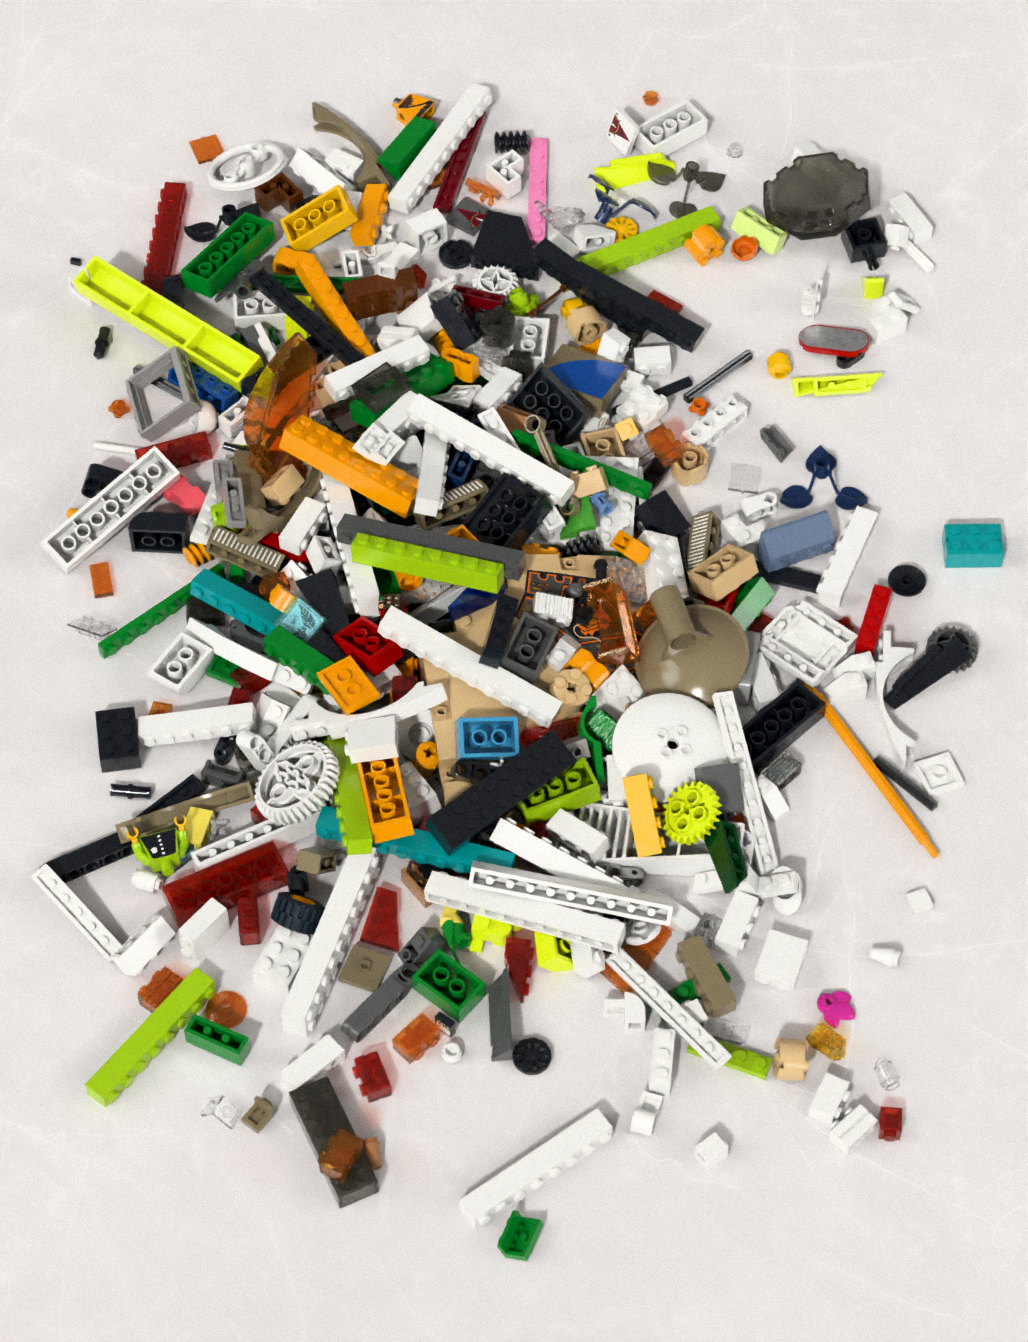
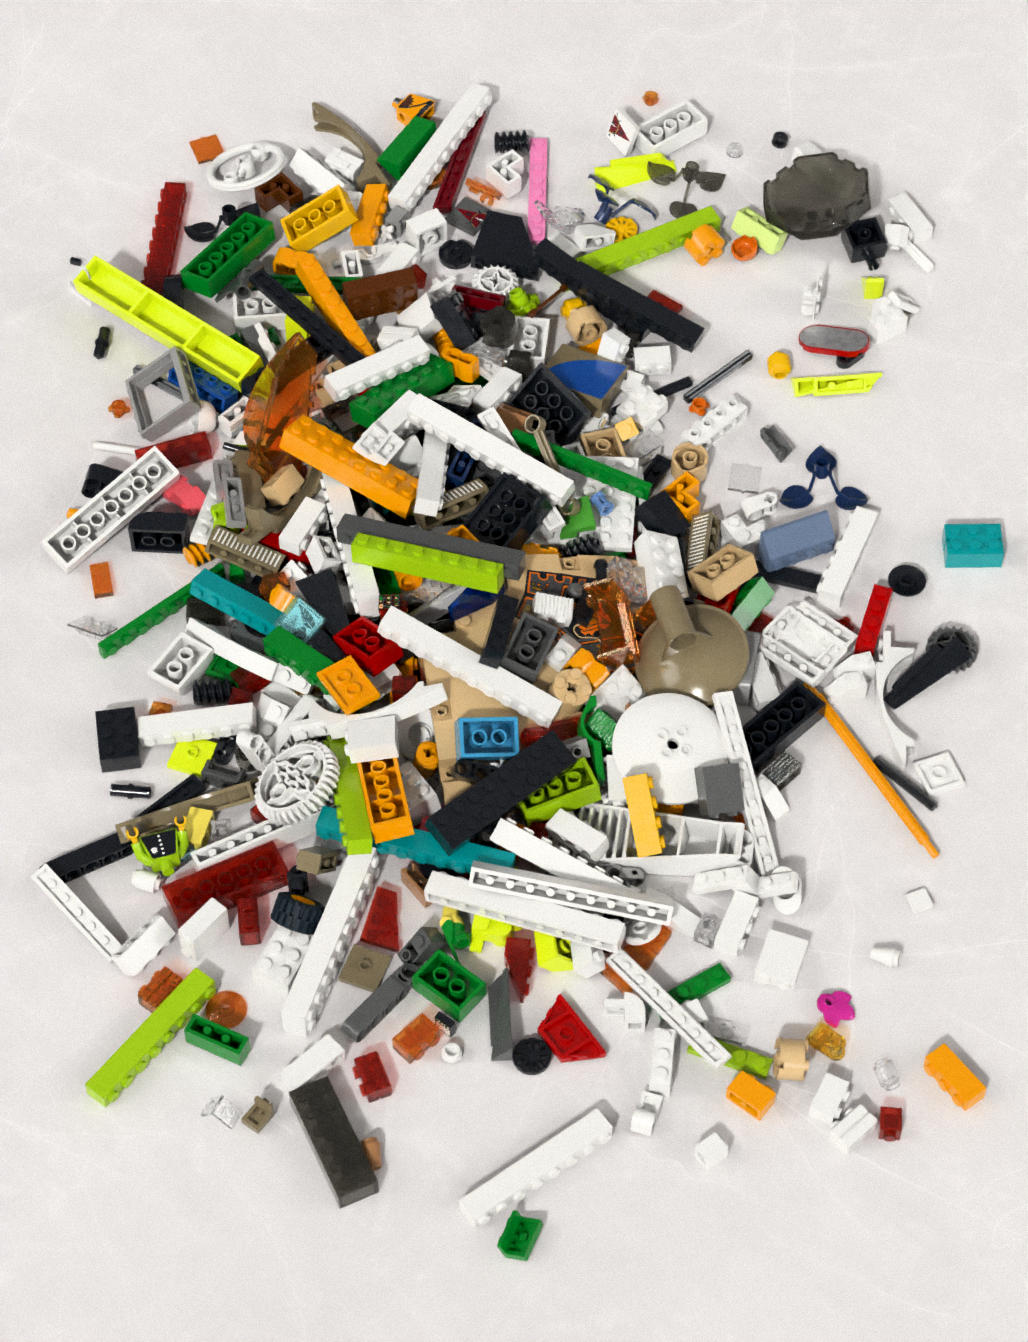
(191, 756): none -> neon yellow plate
(212, 690): none -> black piece
(340, 1155): clear orange brick -> none
(366, 385): clear smoke window -> none
(387, 270): white slope -> none
(397, 218): none -> light grey brick
(568, 1035): none -> red wing
(589, 481): tan brick -> none
(630, 547): light orange brick -> none
(664, 445): clear orange brick -> none
(683, 493): none -> light orange brick
(691, 813): neon yellow gear -> none
(706, 976): dark tan brick -> none
(726, 853): dark green wedge -> none
(751, 1095): none -> light orange brick
(779, 140): none -> black bush
(954, 1077): none -> light orange brick

